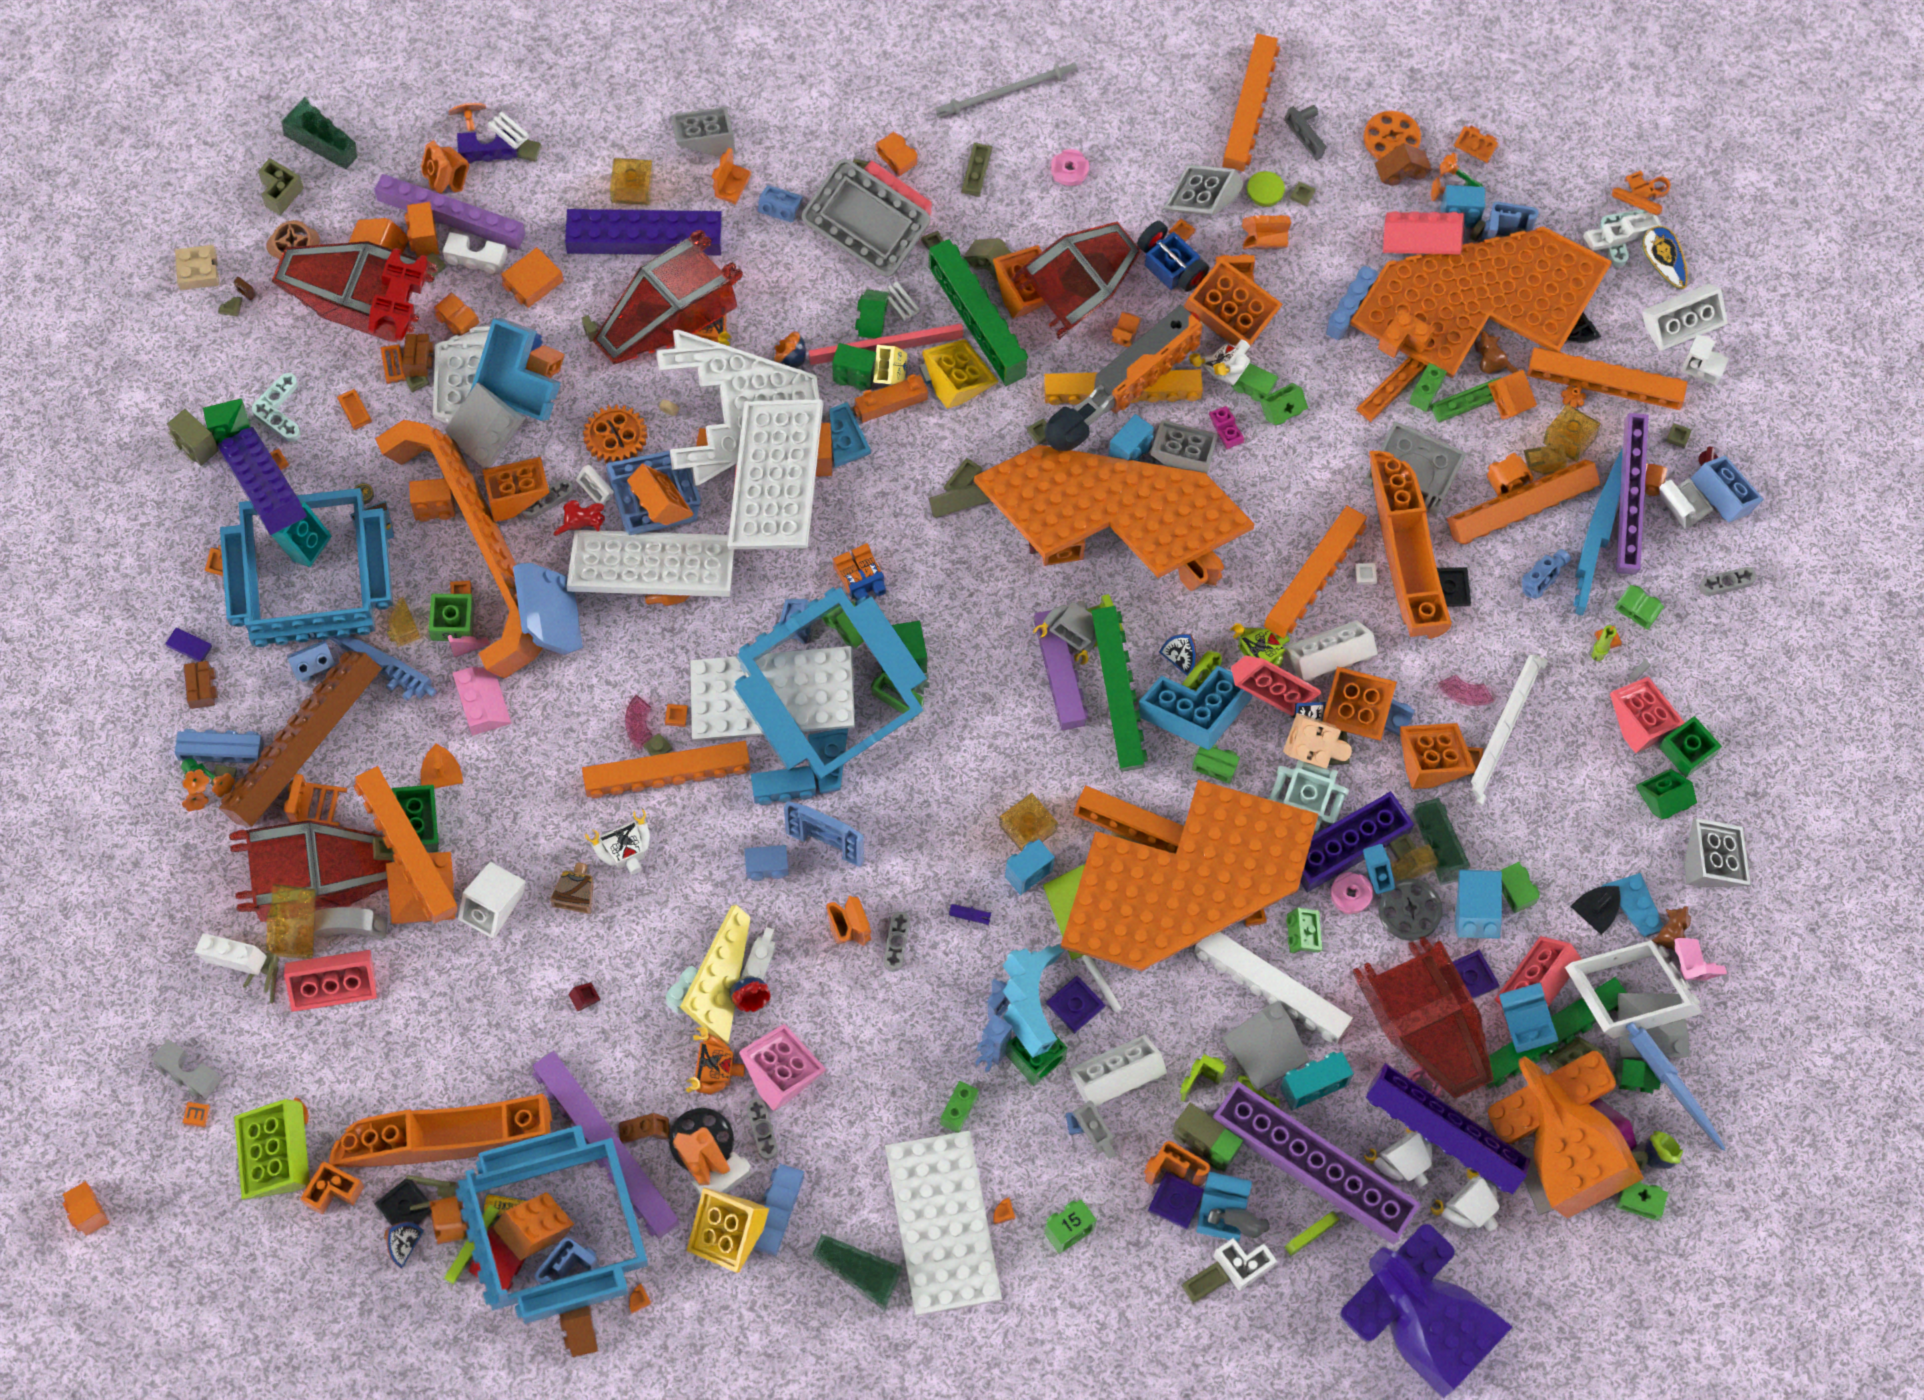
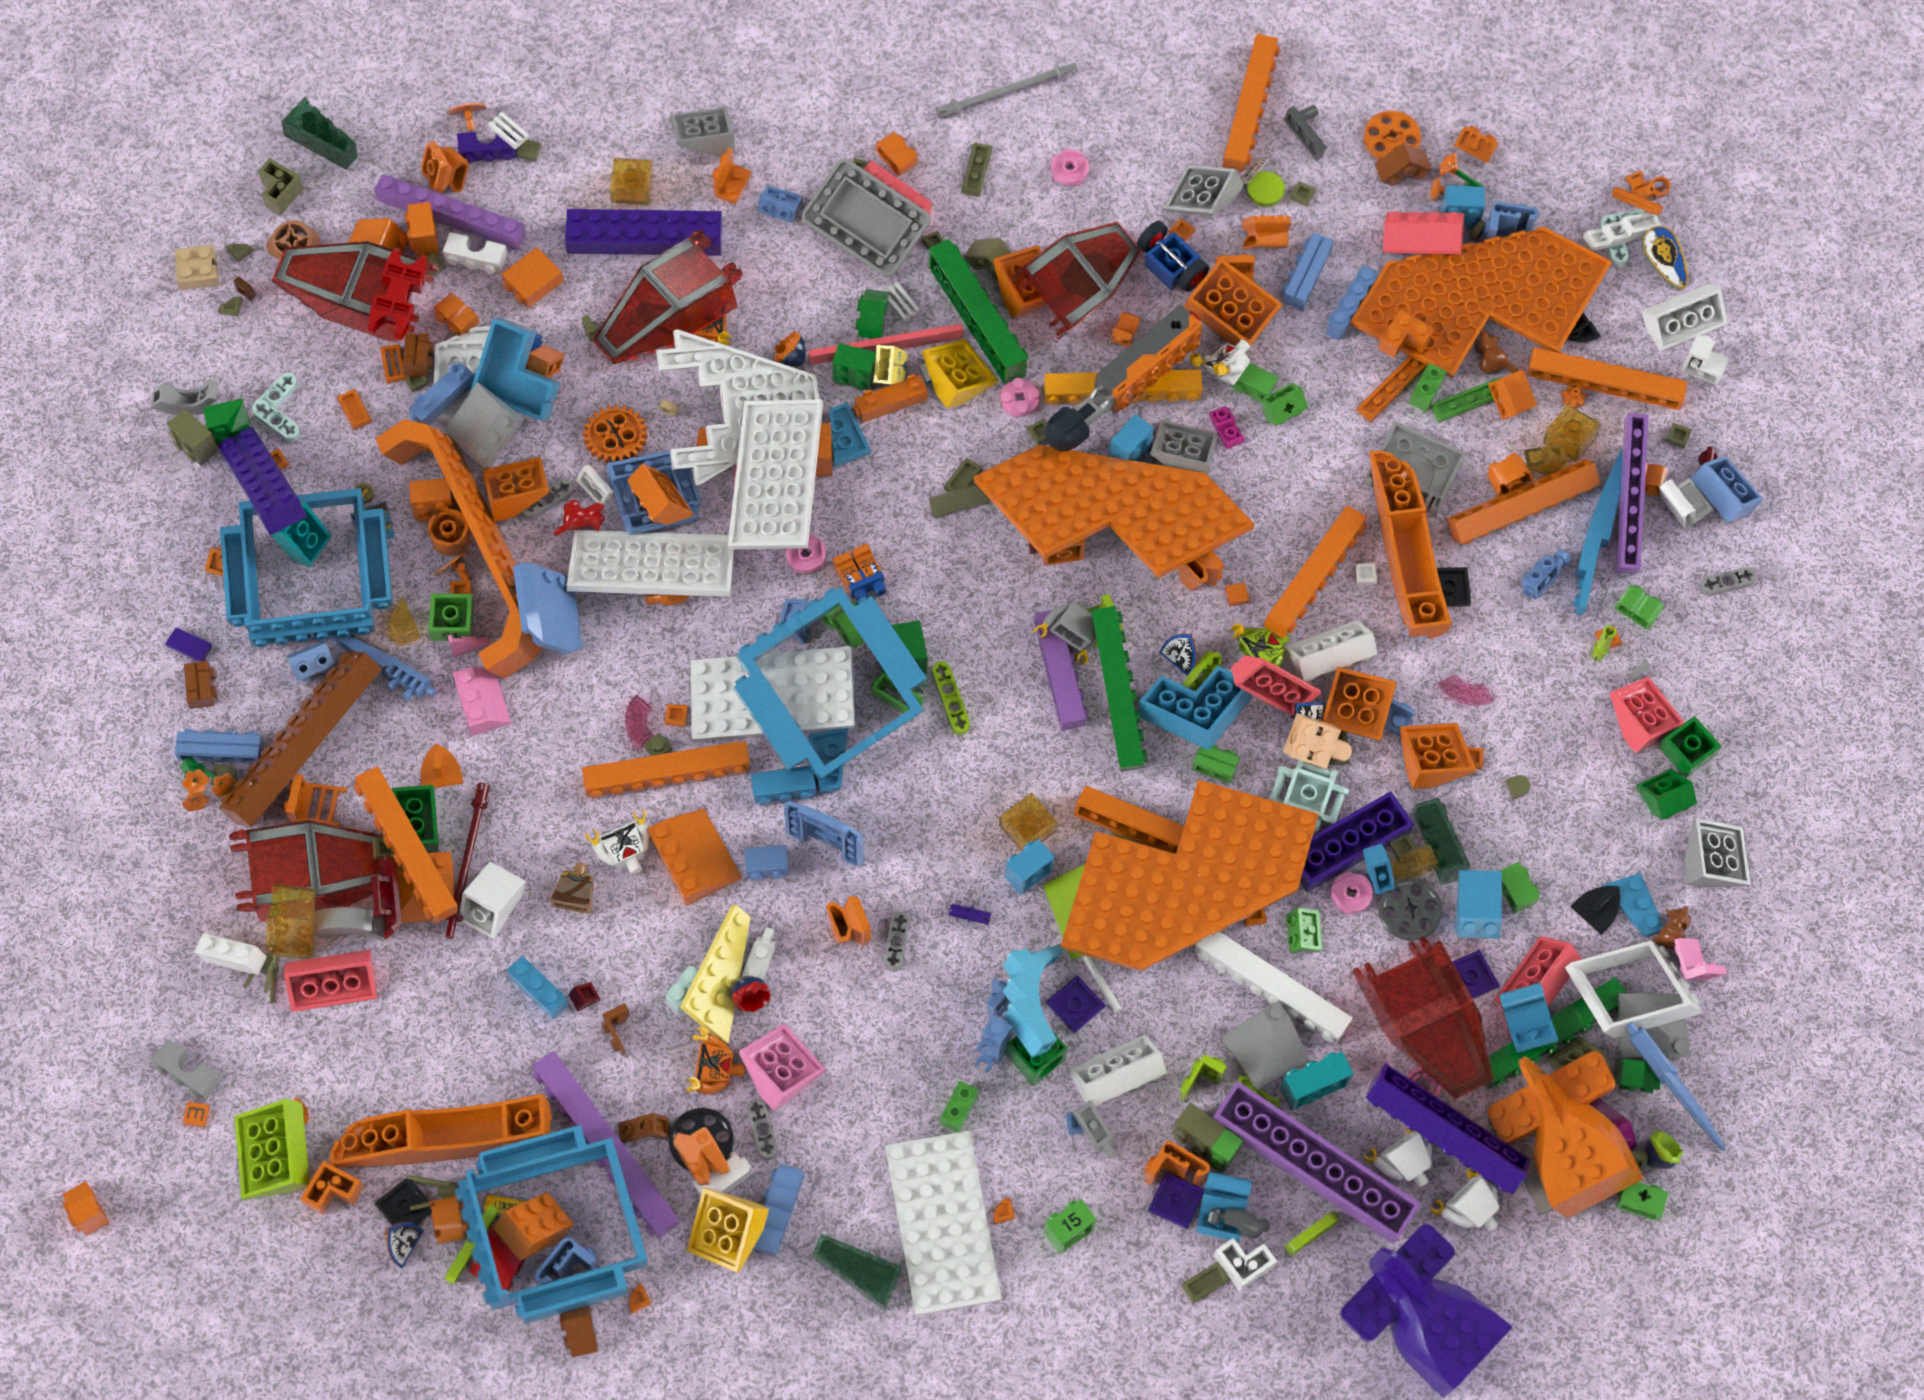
(174, 400): none -> light grey arch
(239, 251): none -> olive tile
(390, 895): none -> dark red piece
(441, 394): none -> medium blue brick
(449, 532): none -> orange brick
(458, 567): none -> orange shield
(479, 804): none -> dark red bar
(537, 987): none -> dark azure brick
(616, 1015): none -> dark orange bracket
(693, 855): none -> orange slope
(807, 564): none -> bright pink plate
(953, 697): none -> lime beam
(1020, 387): none -> bright pink plate
(1237, 594): none -> orange tile
(1253, 170): none -> white sticker
(1307, 271): none -> medium blue brick
(1505, 725): white piece -> none
(1518, 786): none -> olive tile

